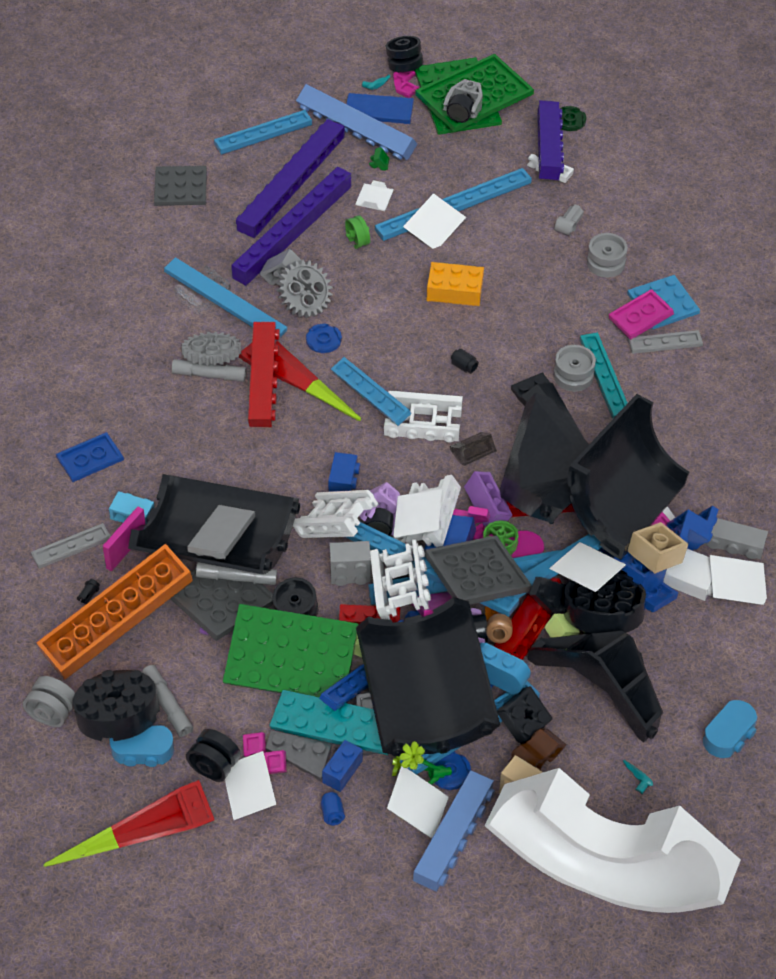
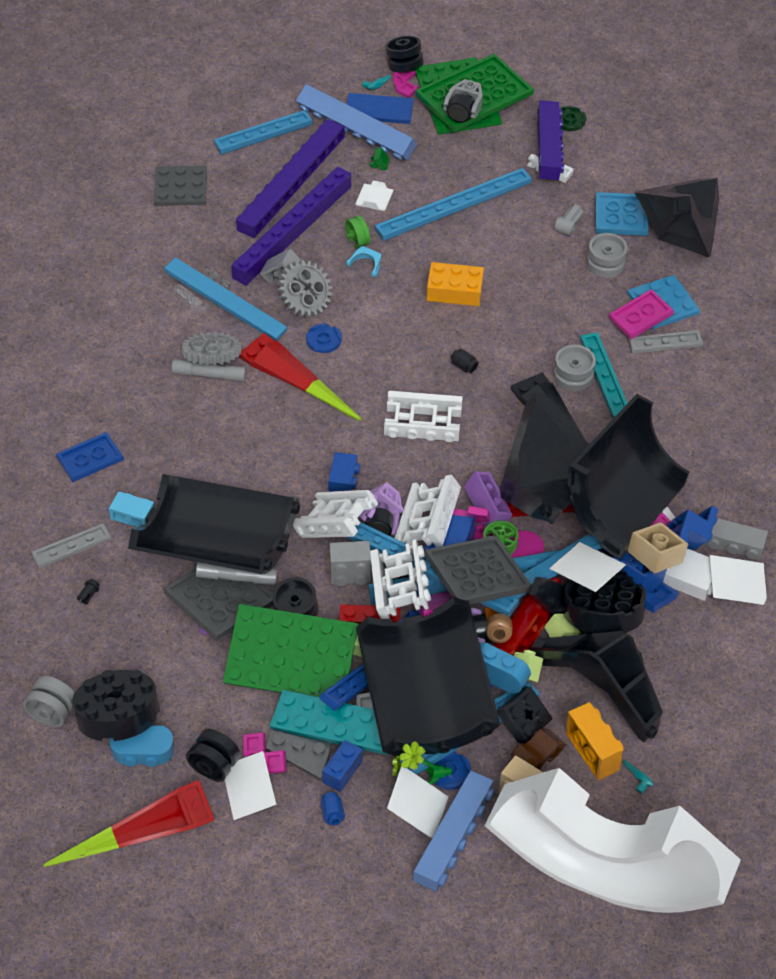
(114, 611): orange brick -> none
(117, 545): dark pink tile -> none
(168, 702): light grey piece -> none
(221, 532): light grey tile -> none
(262, 374): red brick -> none
(364, 252): none -> medium azure helmet
(371, 391): dark azure plate -> none
(418, 513): white sticker -> none
(434, 221): white sticker -> none
(473, 448): clear smoke brick -> none
(533, 662): none -> yellowish green brick
(594, 741): none -> light orange brick
(620, 214): none -> dark azure plate
(684, 213): none -> black panel
(730, 729): dark azure brick -> none

